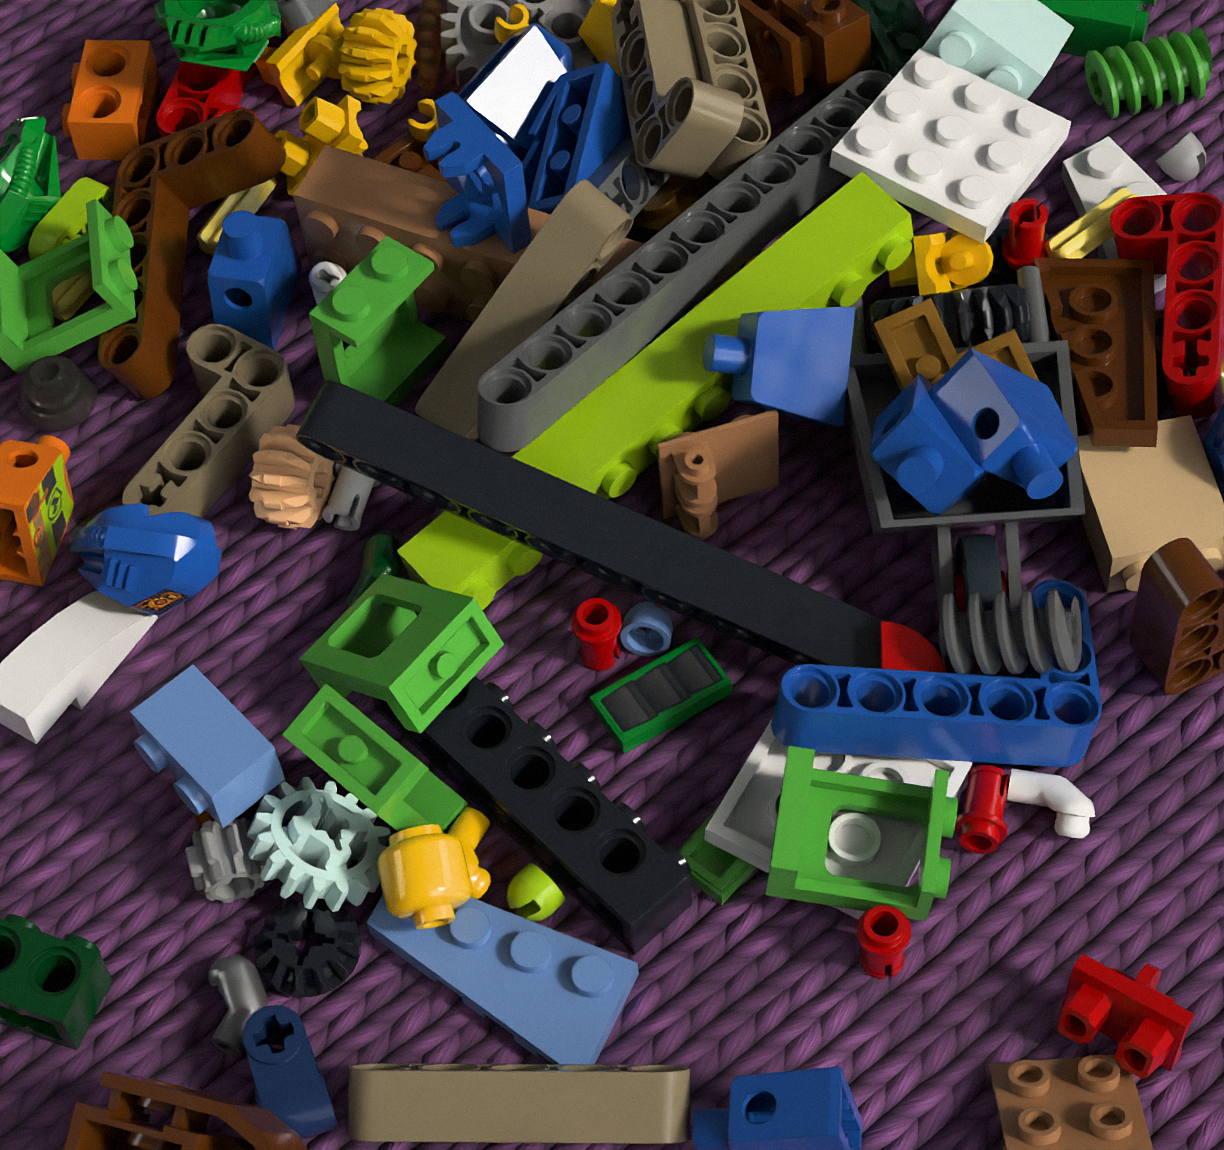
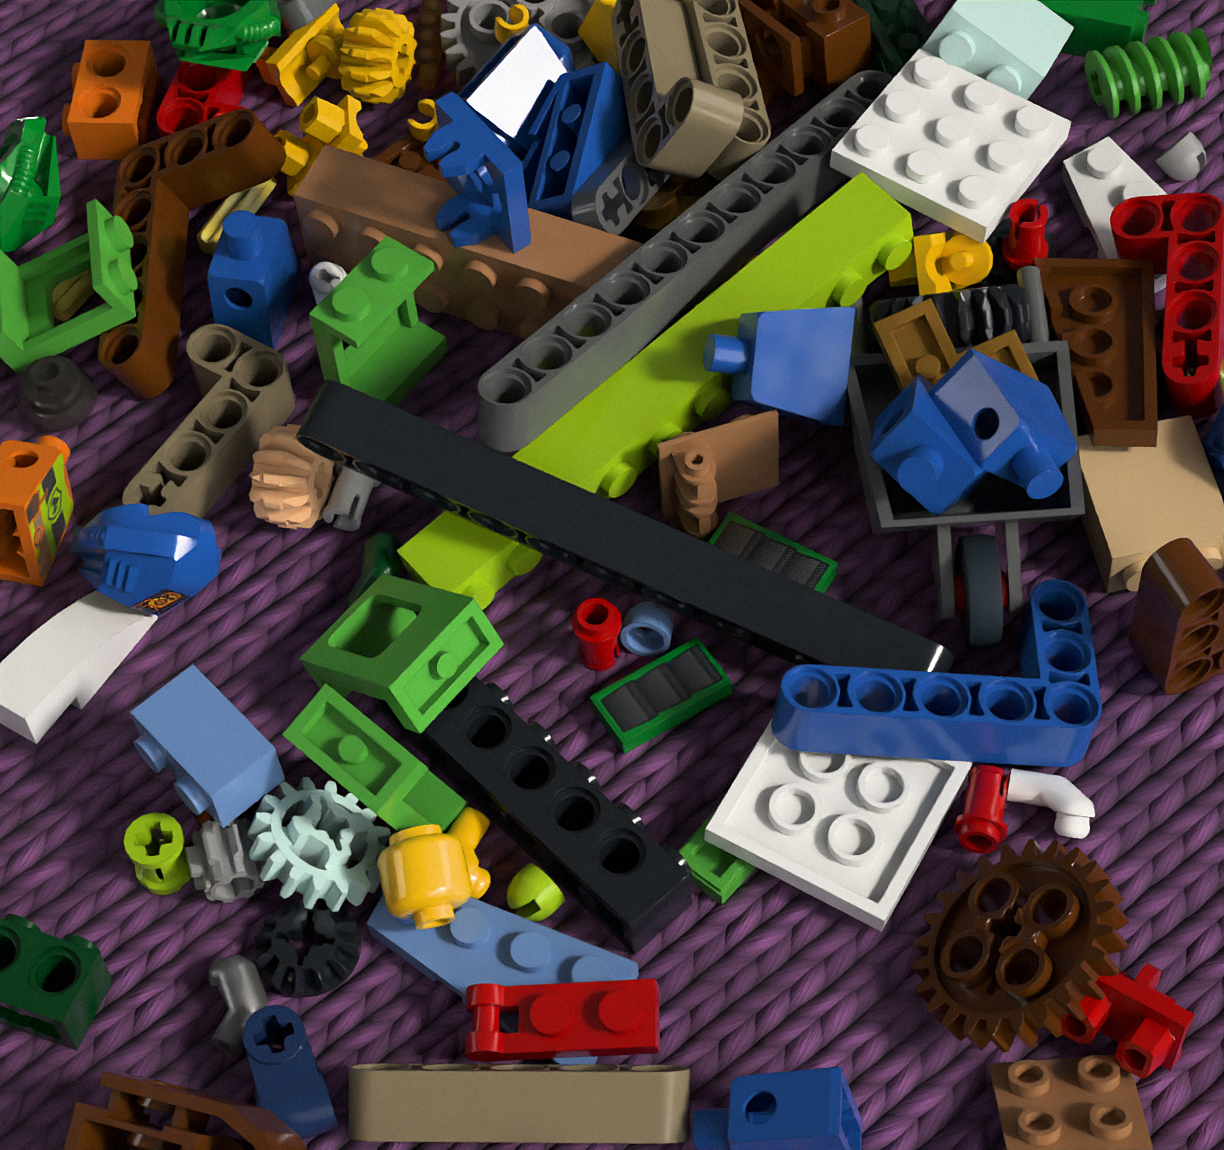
(69, 216): lime beam -> none
(151, 853): none -> lime bush
(542, 283): dark tan beam -> none
(564, 1020): none -> red plate
(774, 552): none -> tile
(803, 829): bright green window -> none
(883, 937): red pin -> none
(907, 650): red tile -> none
(1010, 634): dark grey piece -> none
(1020, 945): none -> reddish brown gear
(1088, 230): light yellow axle -> none

